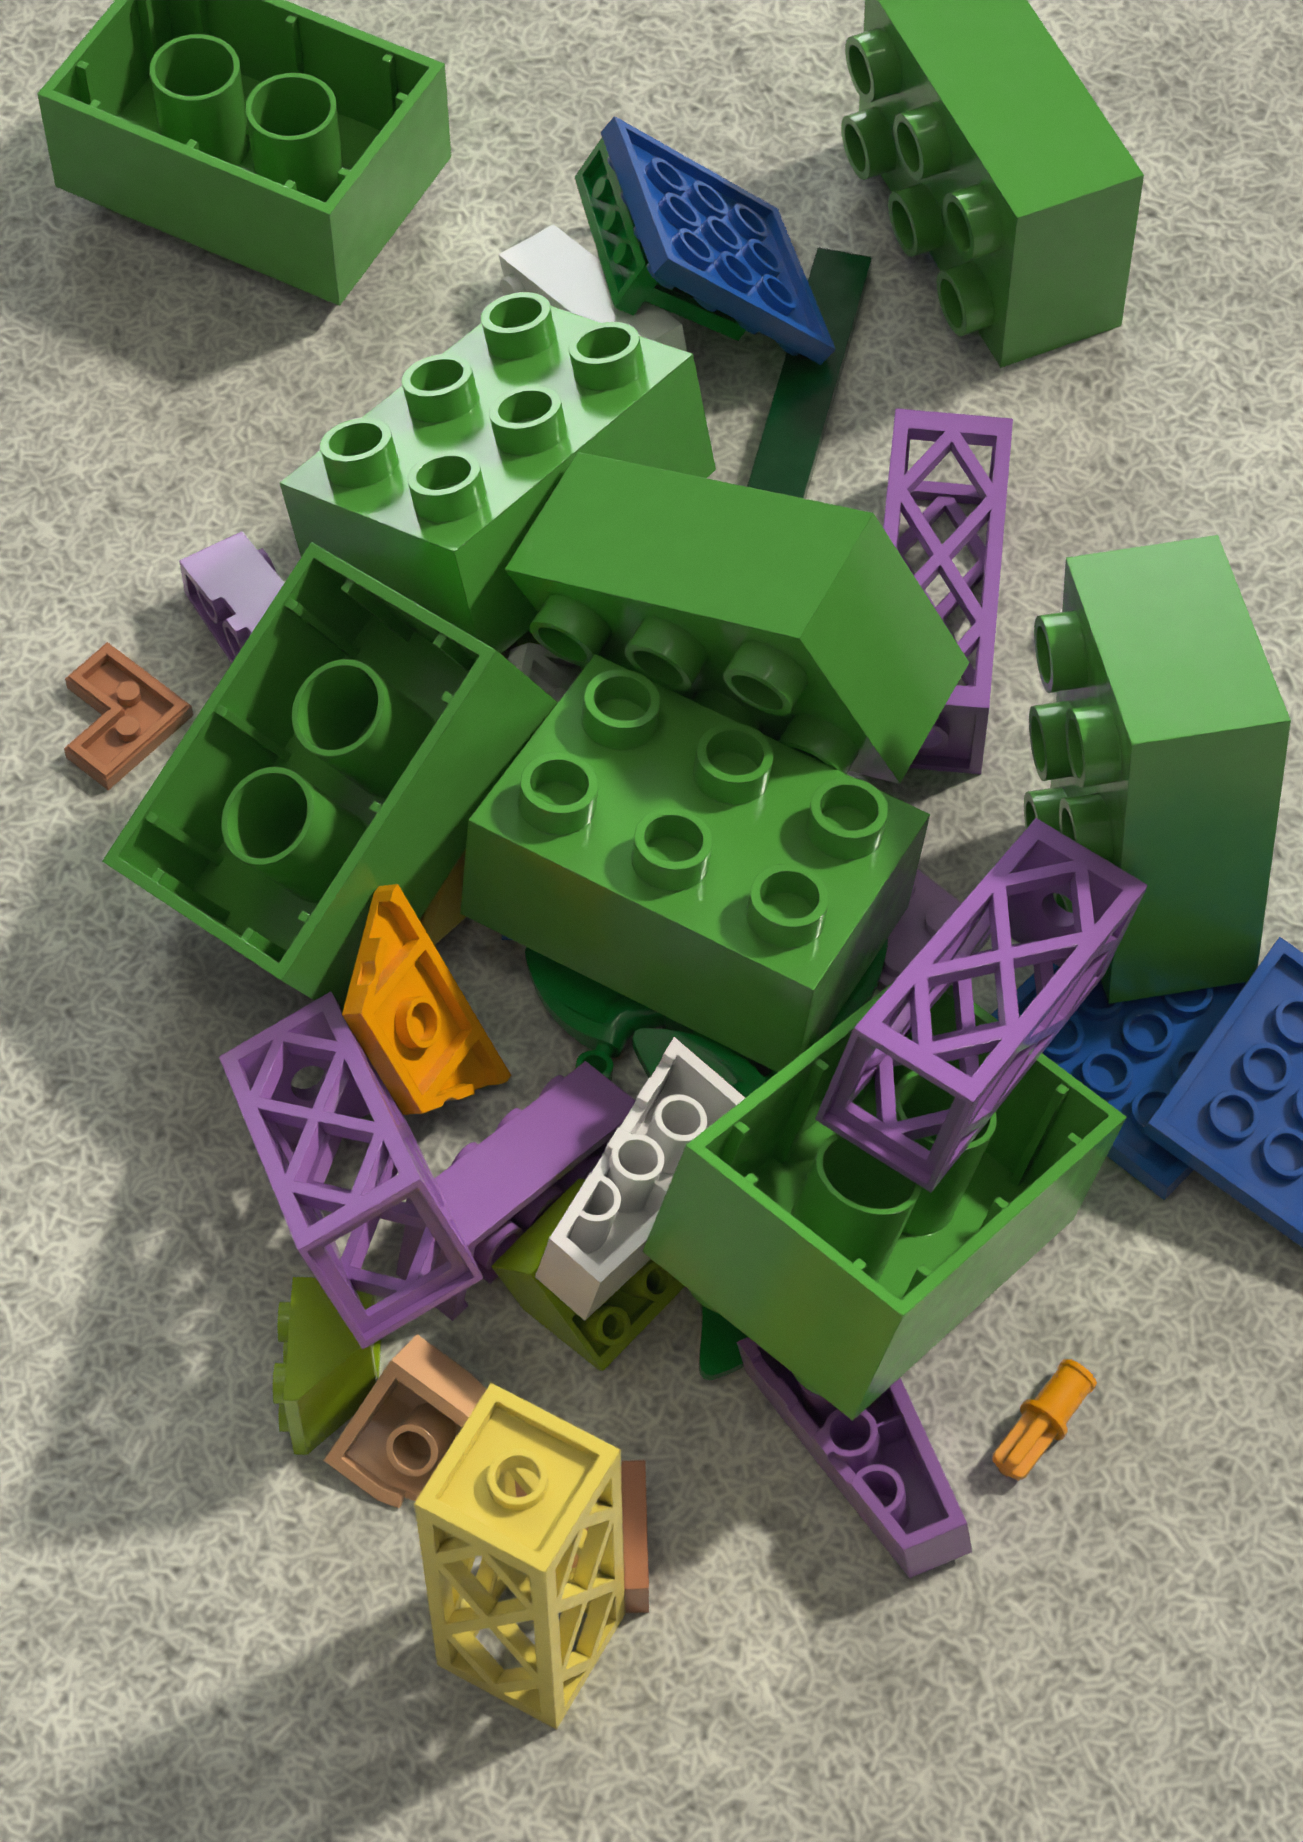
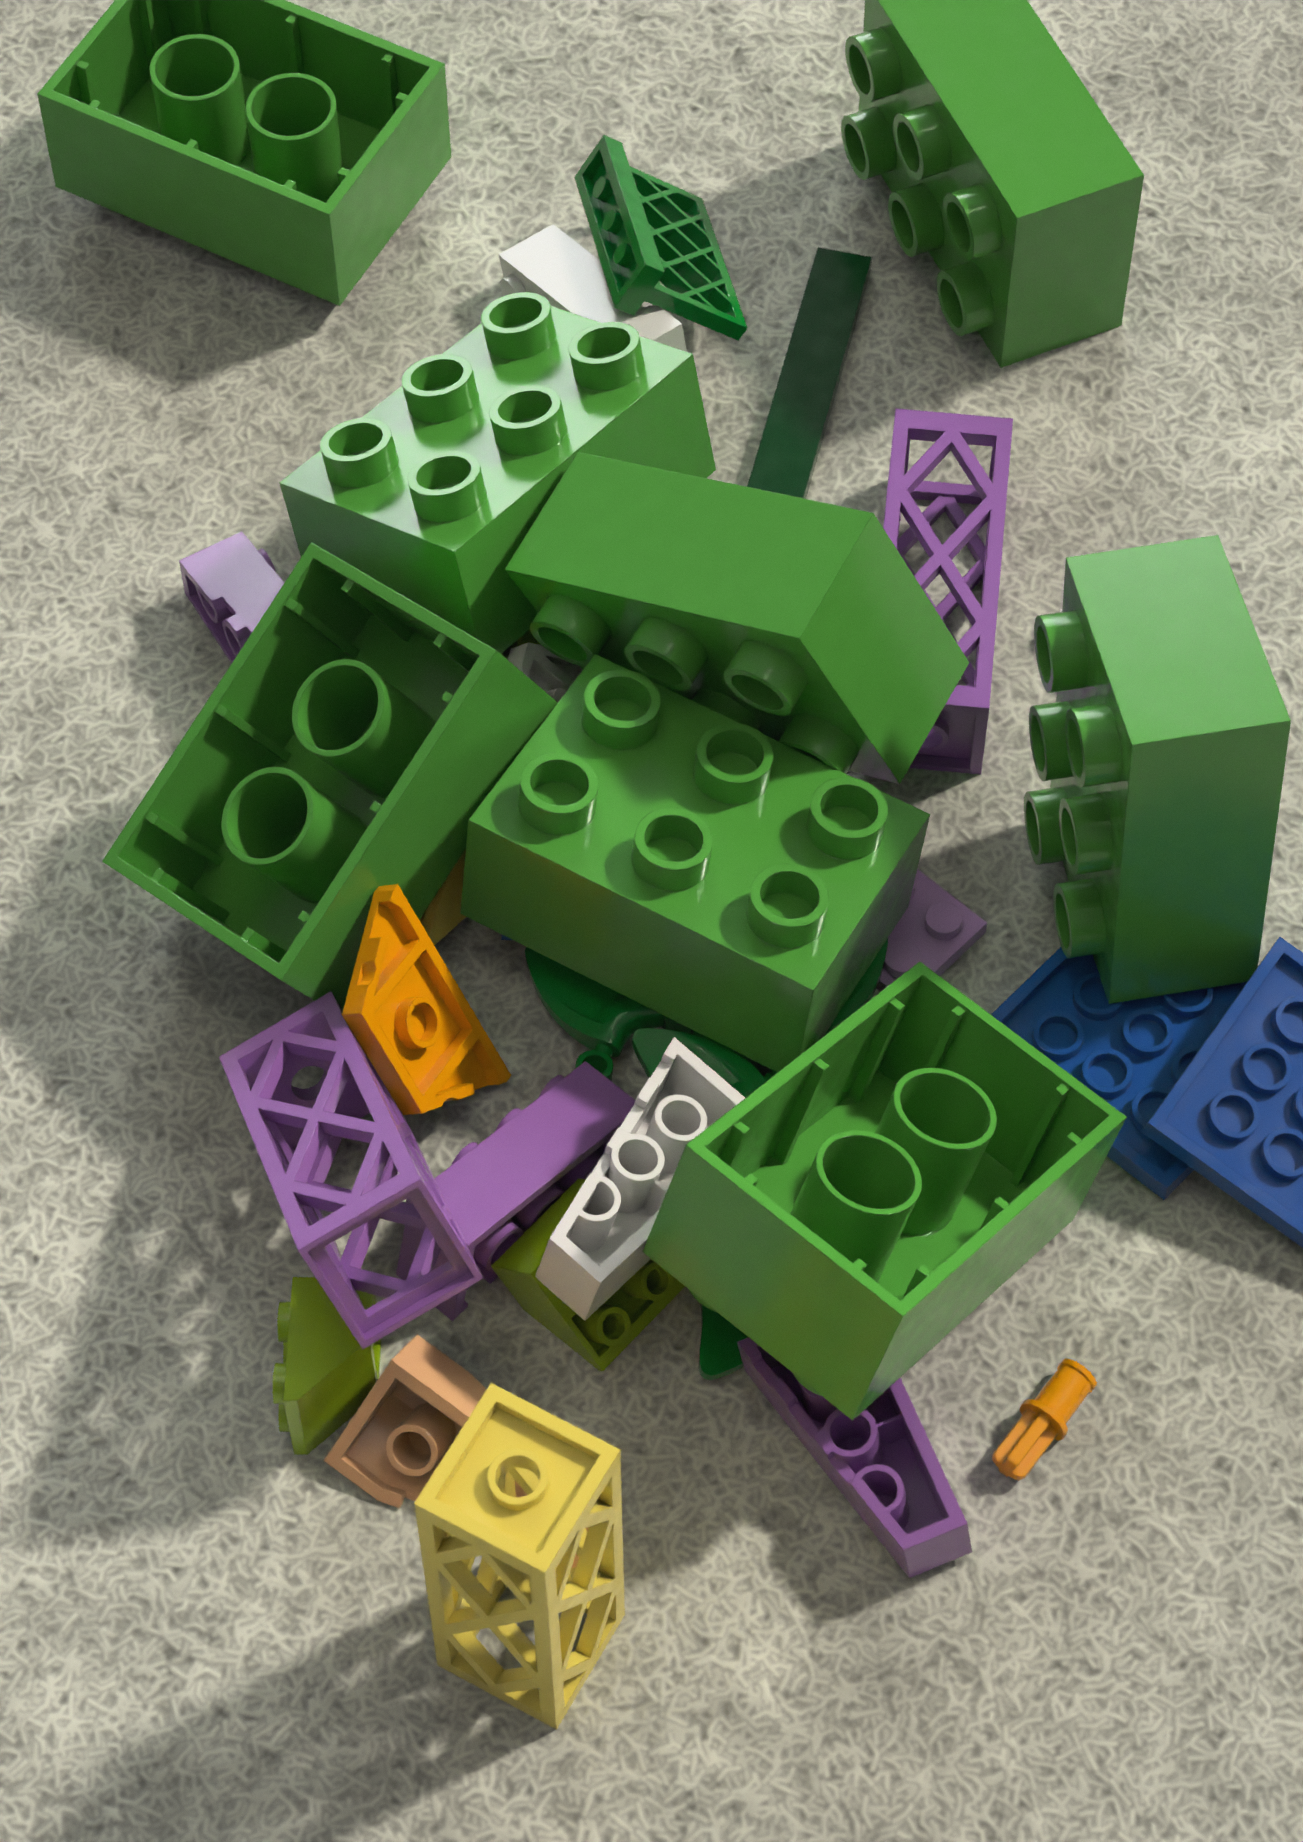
(134, 716): nougat tile -> none
(635, 1536): nougat tile -> none
(716, 242): blue plate -> none
(1007, 904): medium lavender piece -> none

